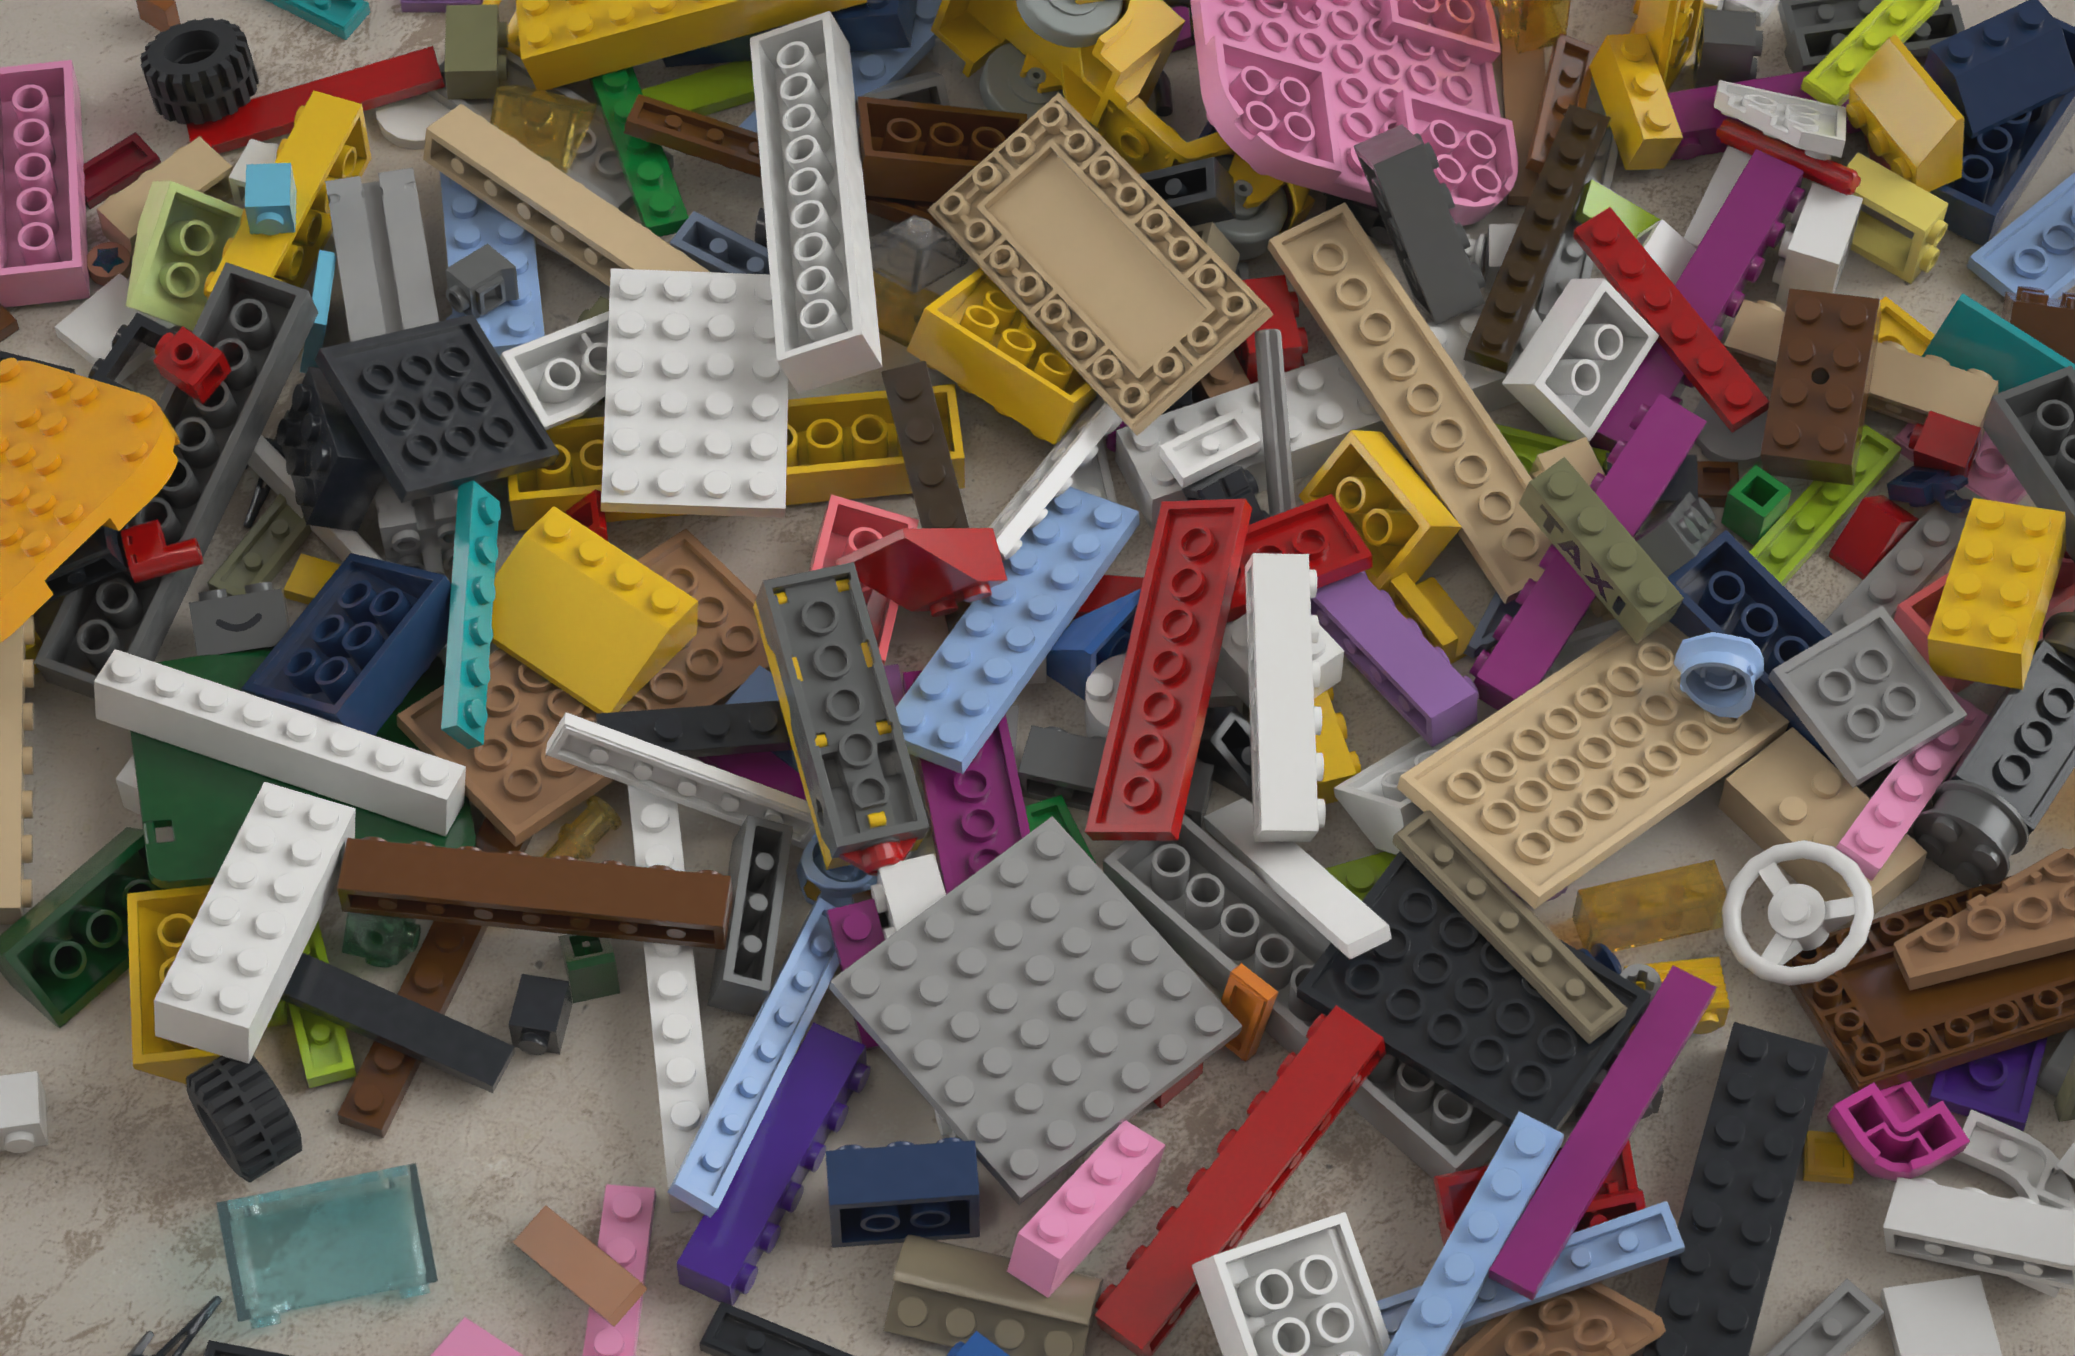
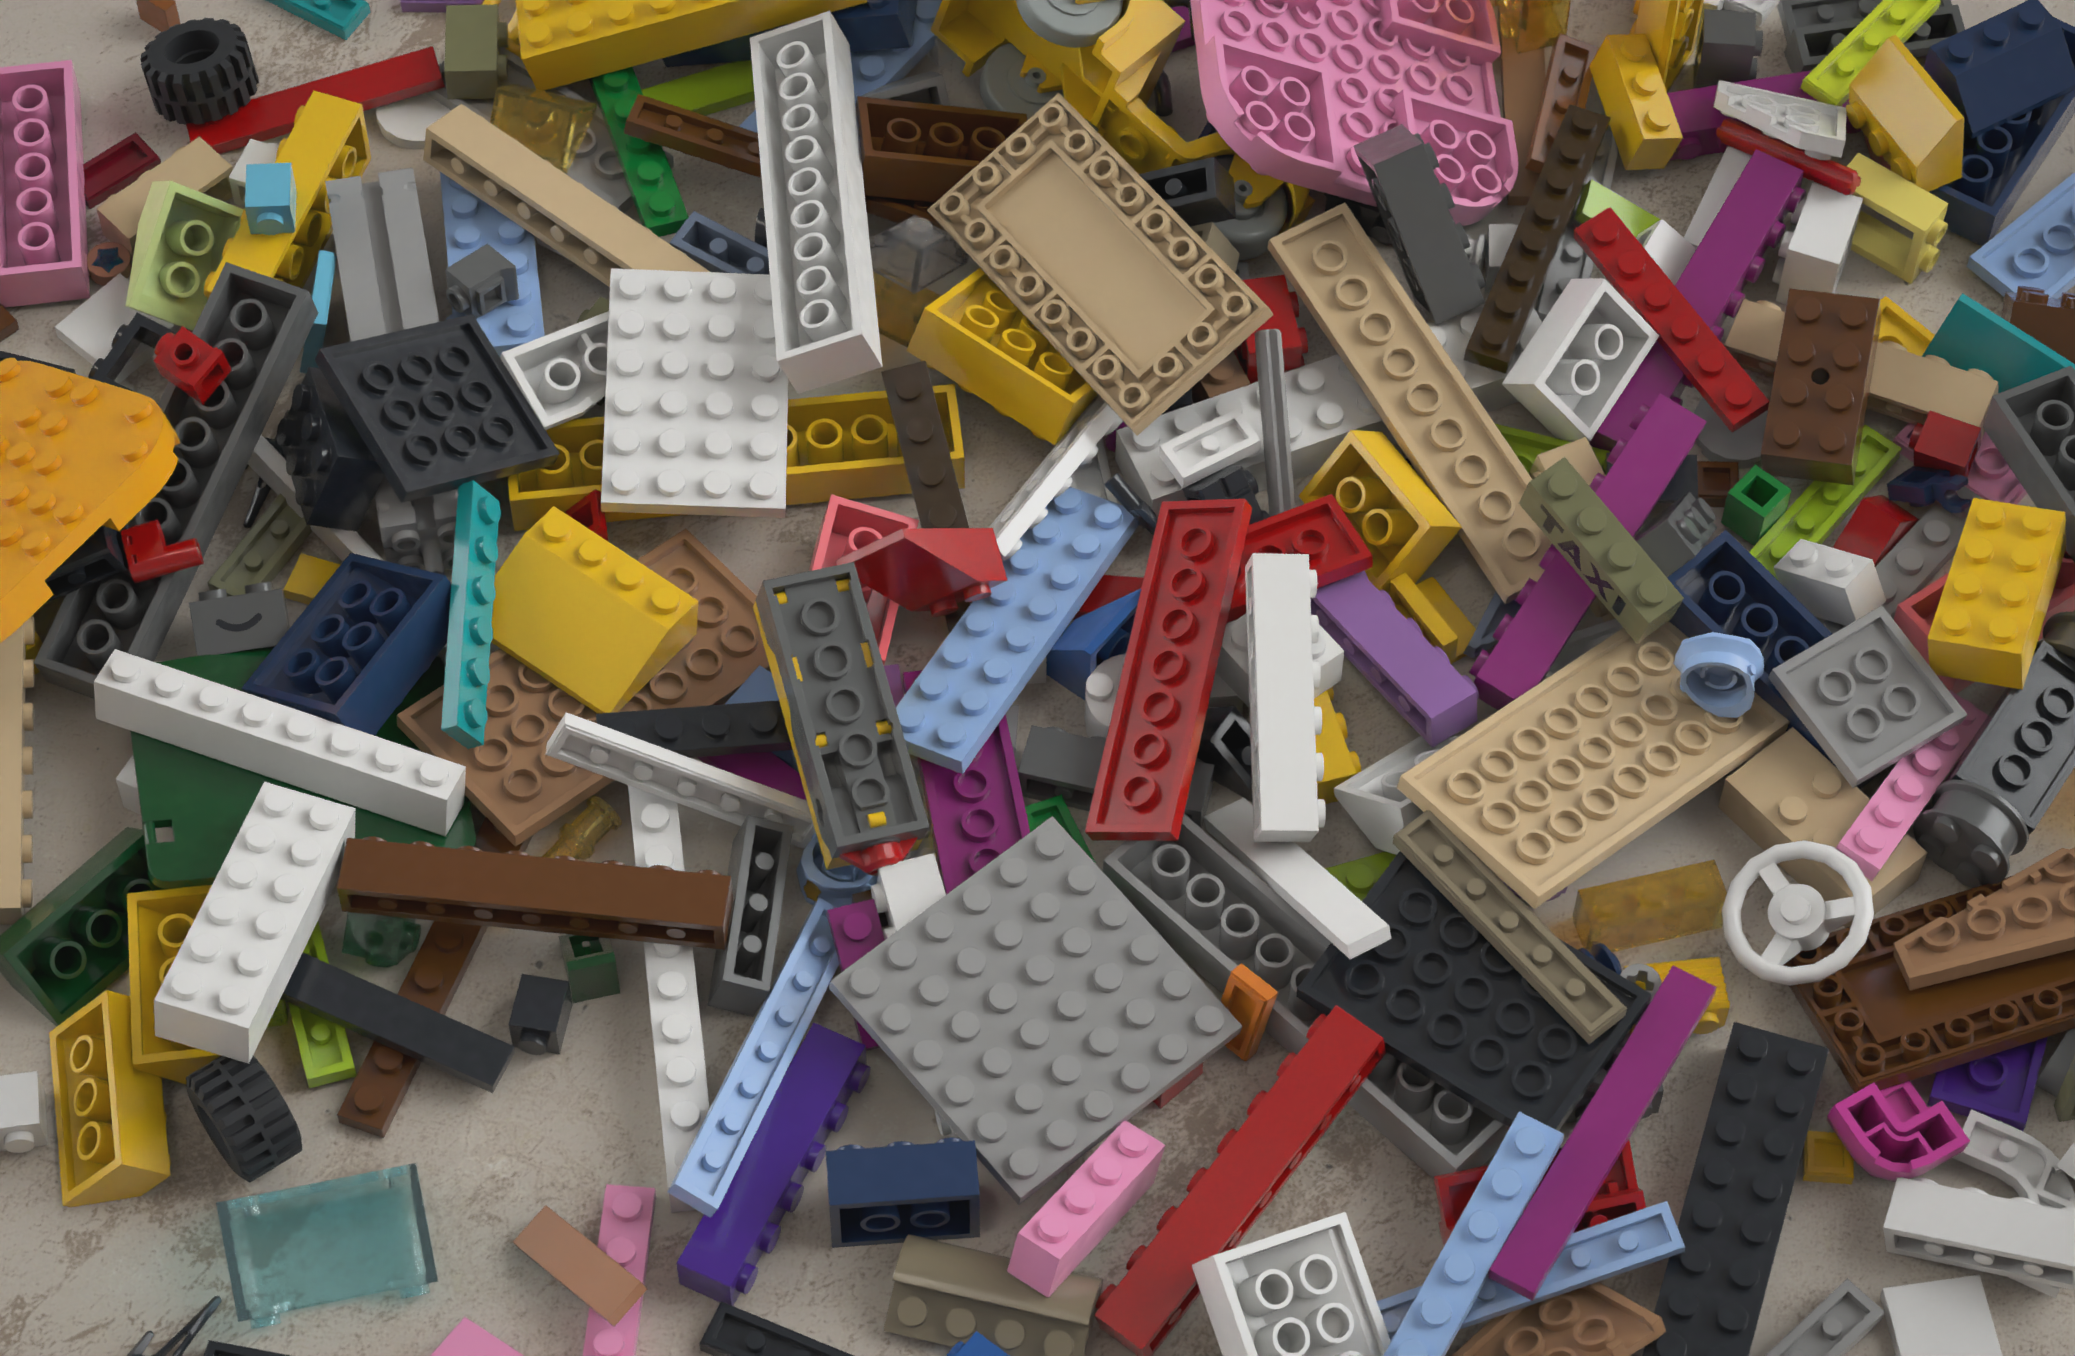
(104, 1108): none -> yellow slope
(1132, 503): none -> black piece
(1830, 581): none -> white brick

